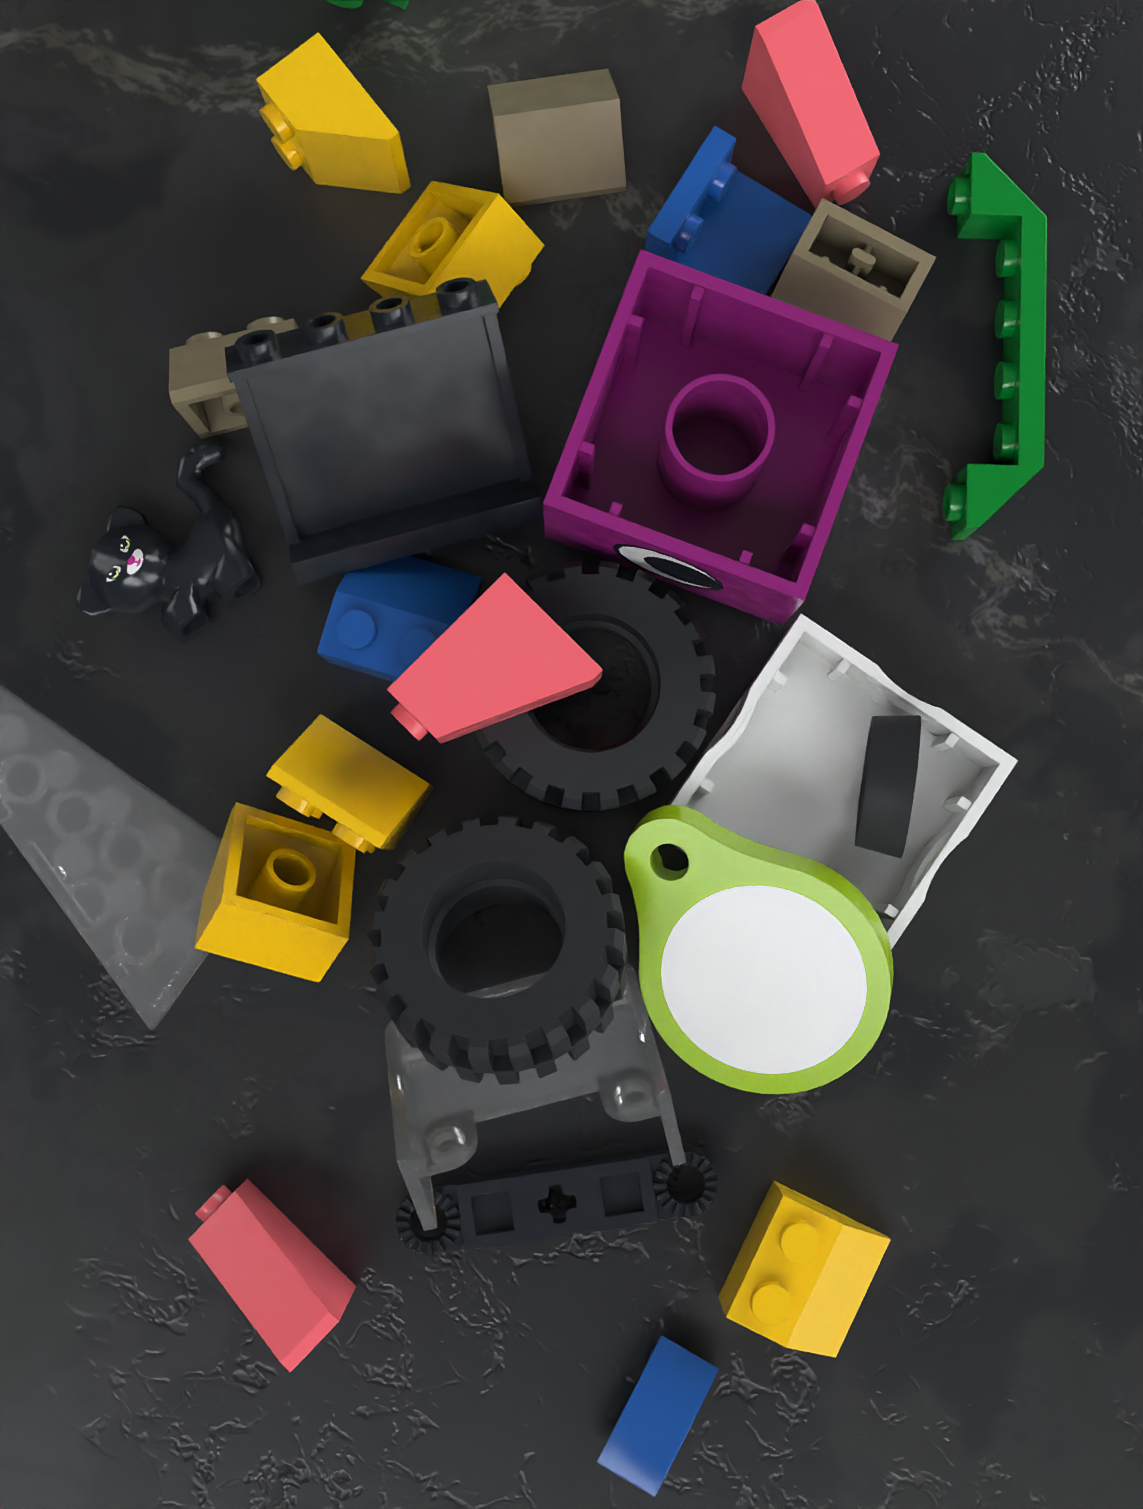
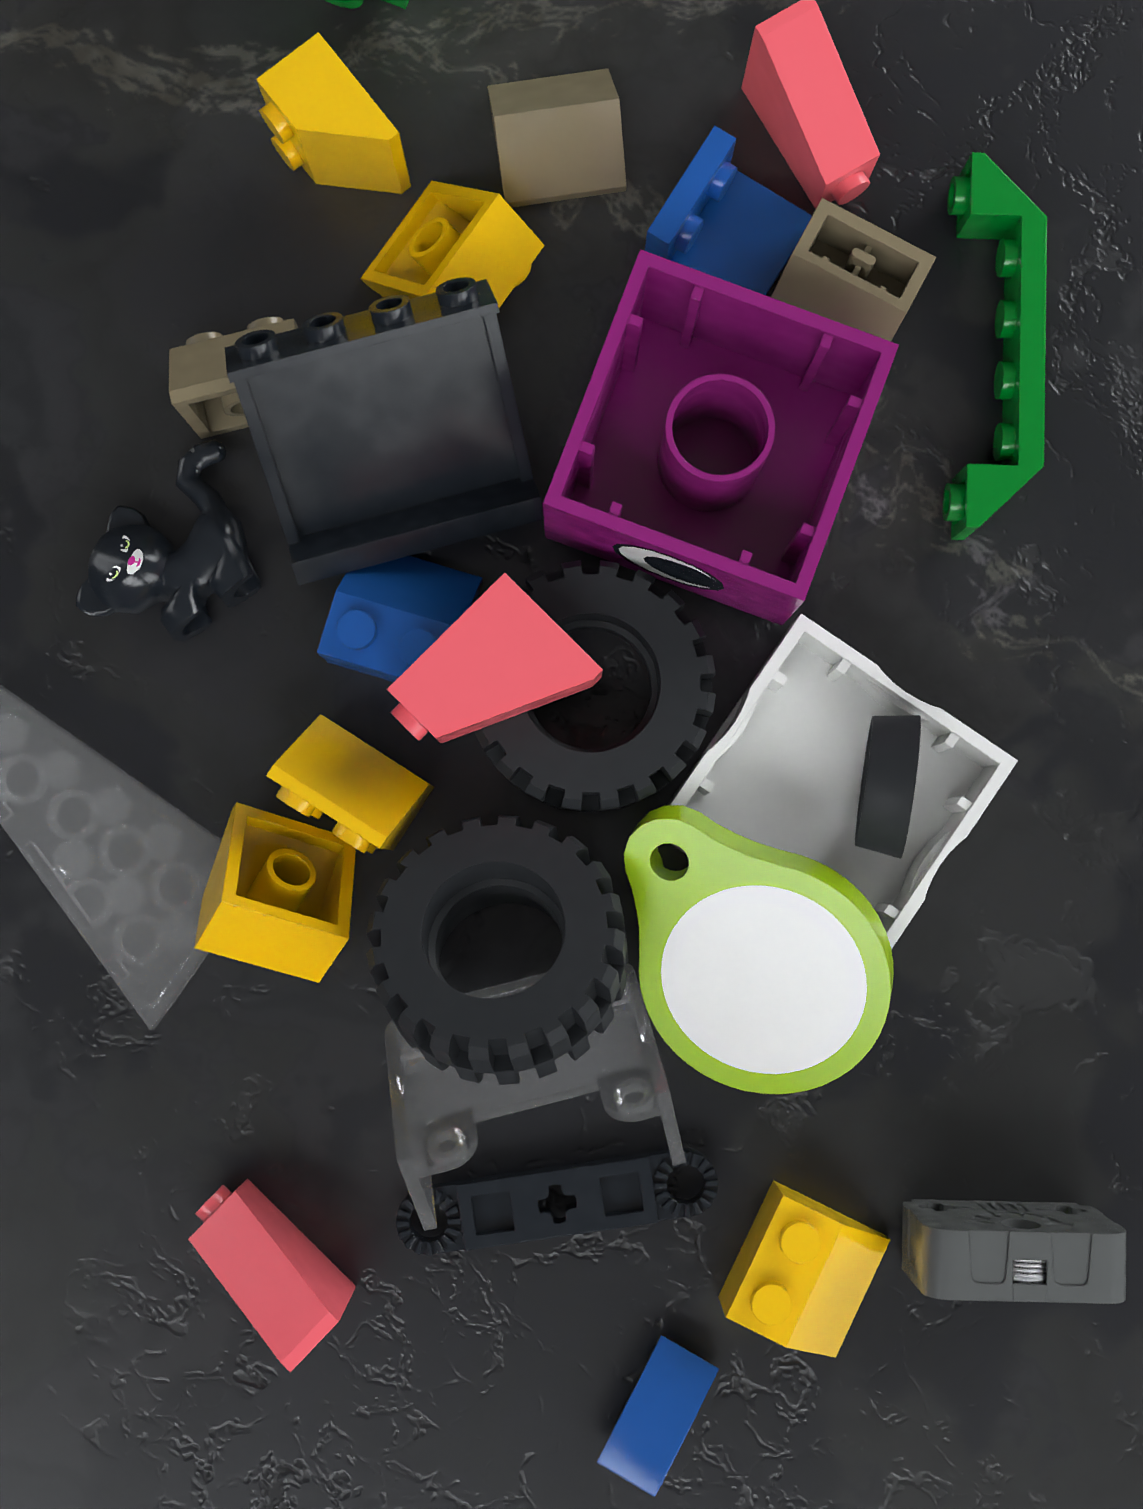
(1013, 1251): none -> dark grey axle

